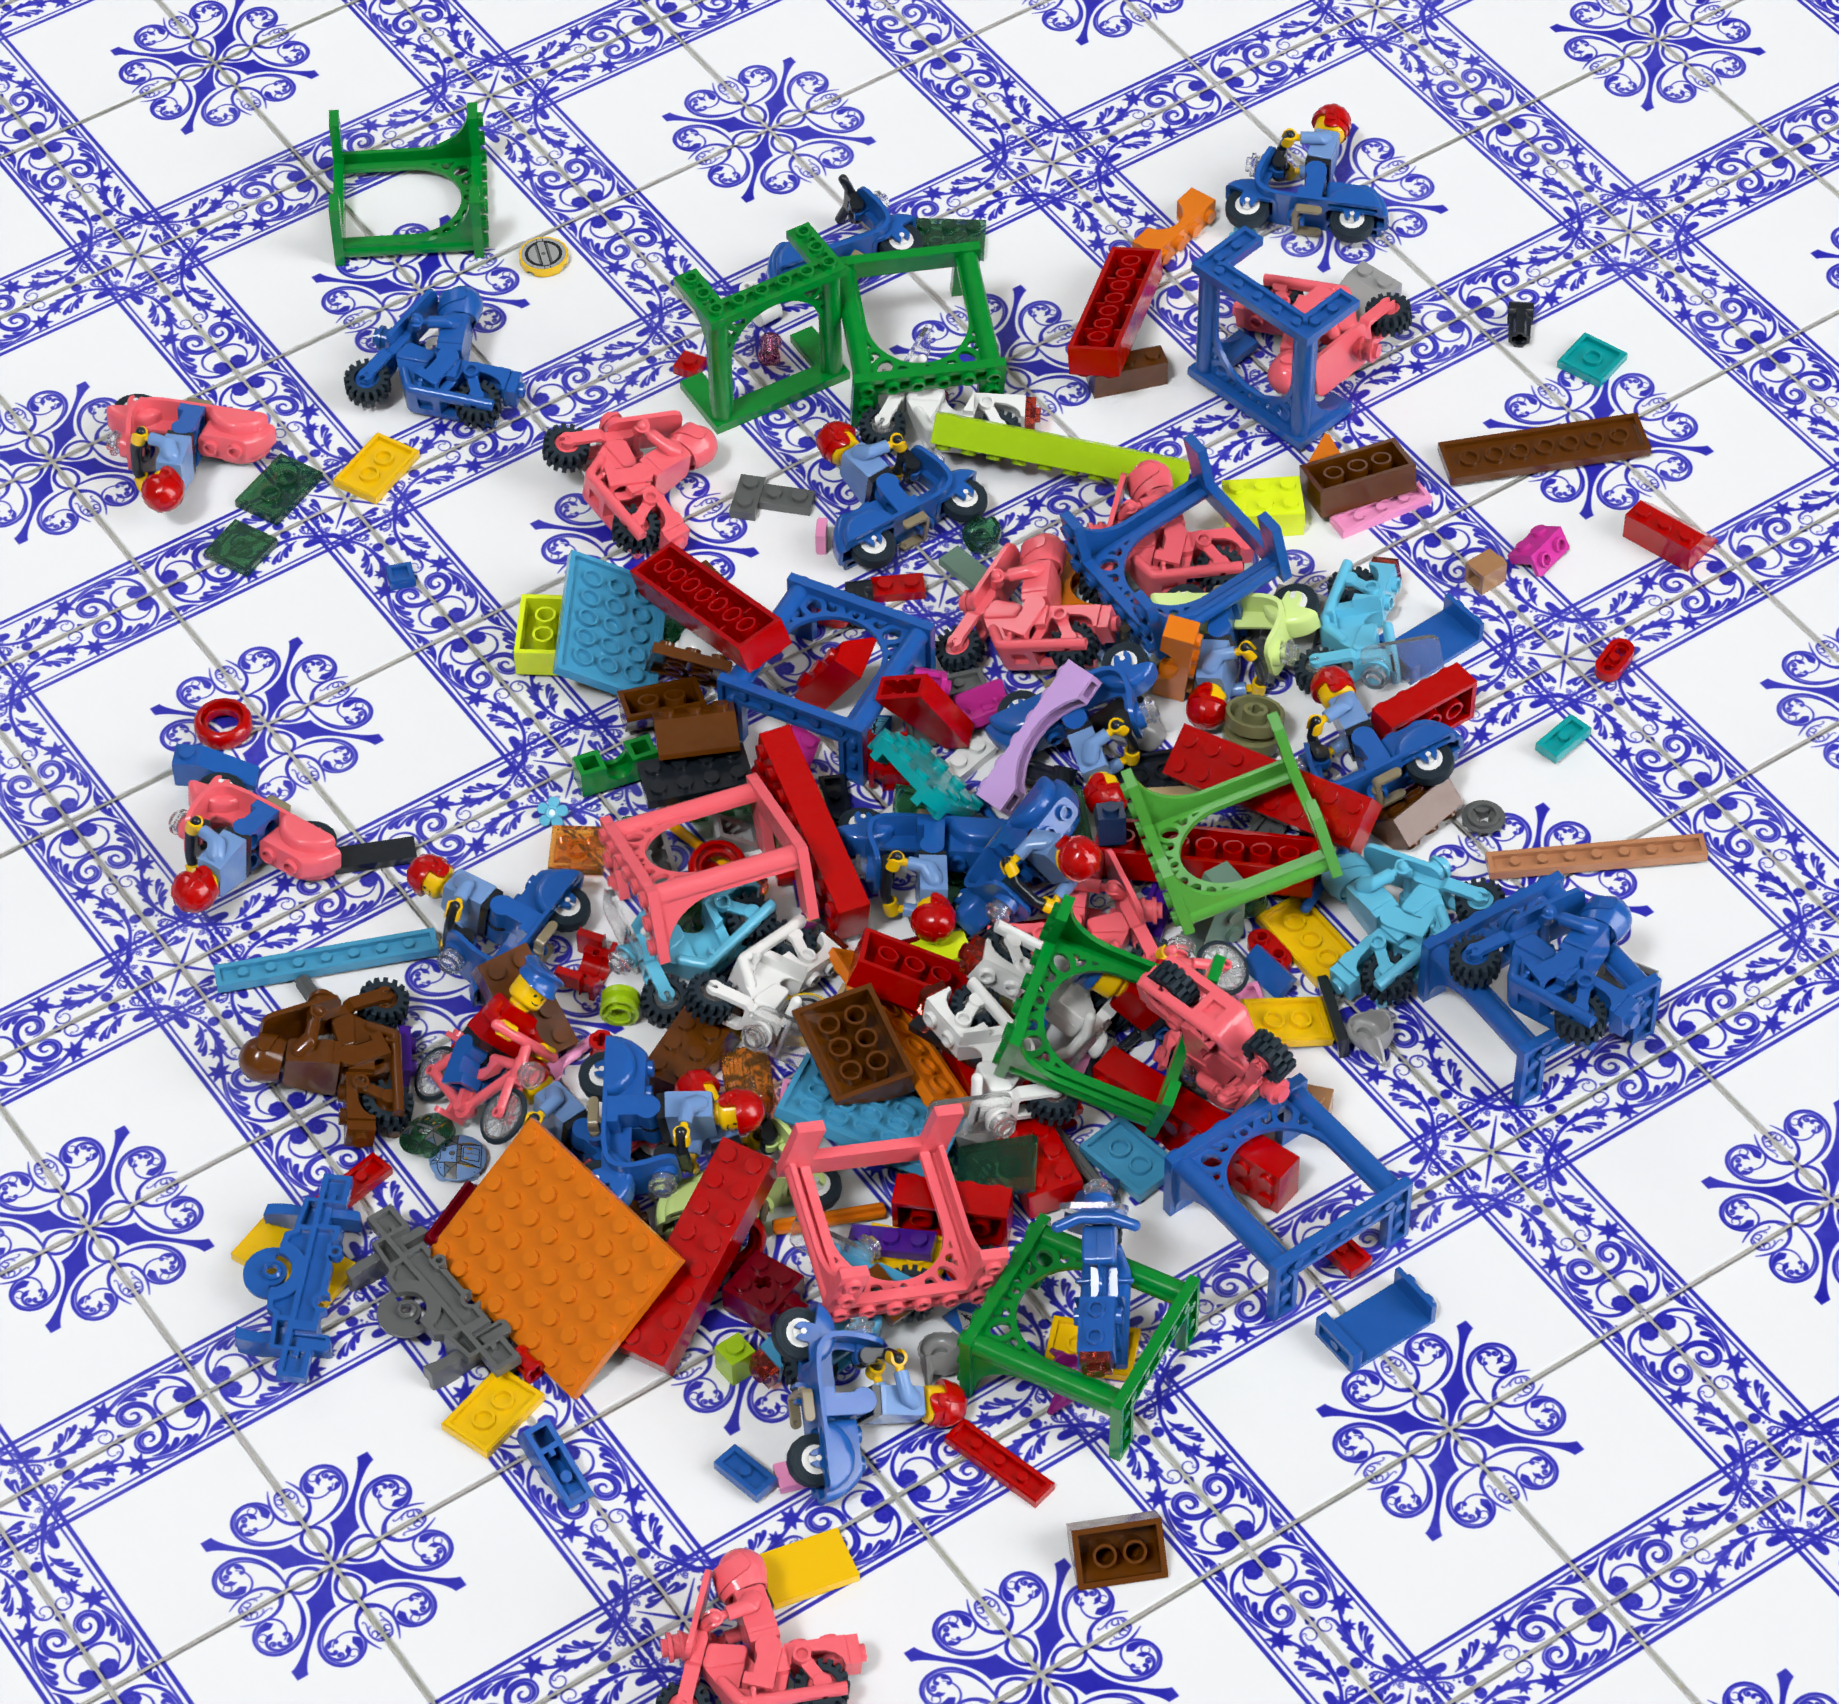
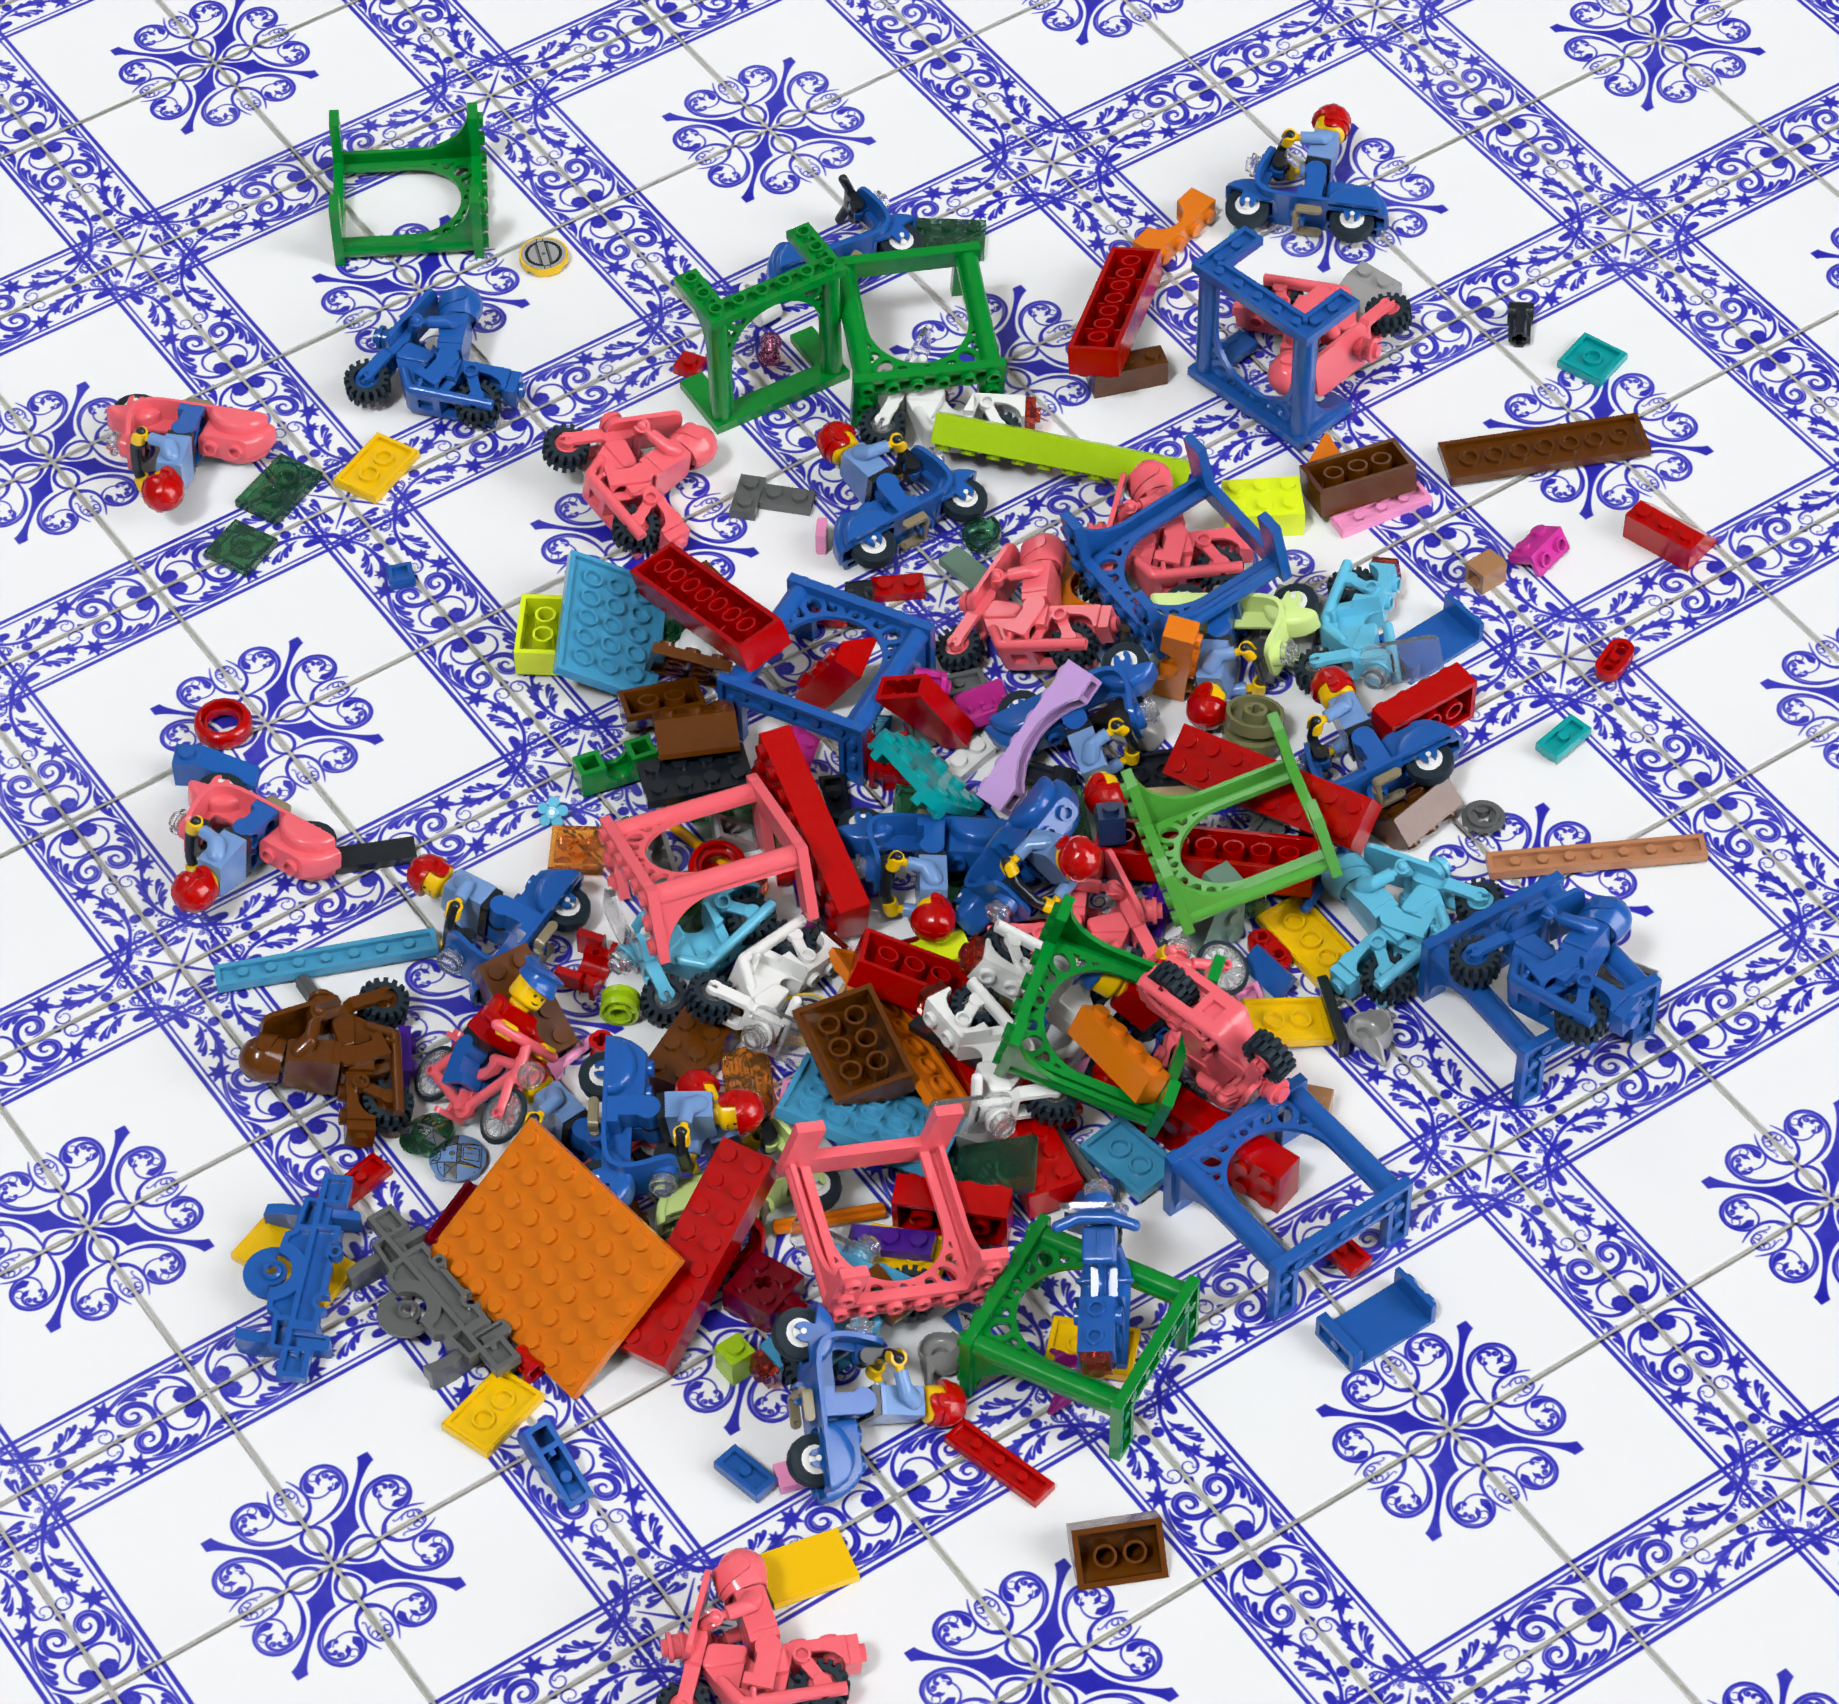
(1118, 1053): none -> orange brick

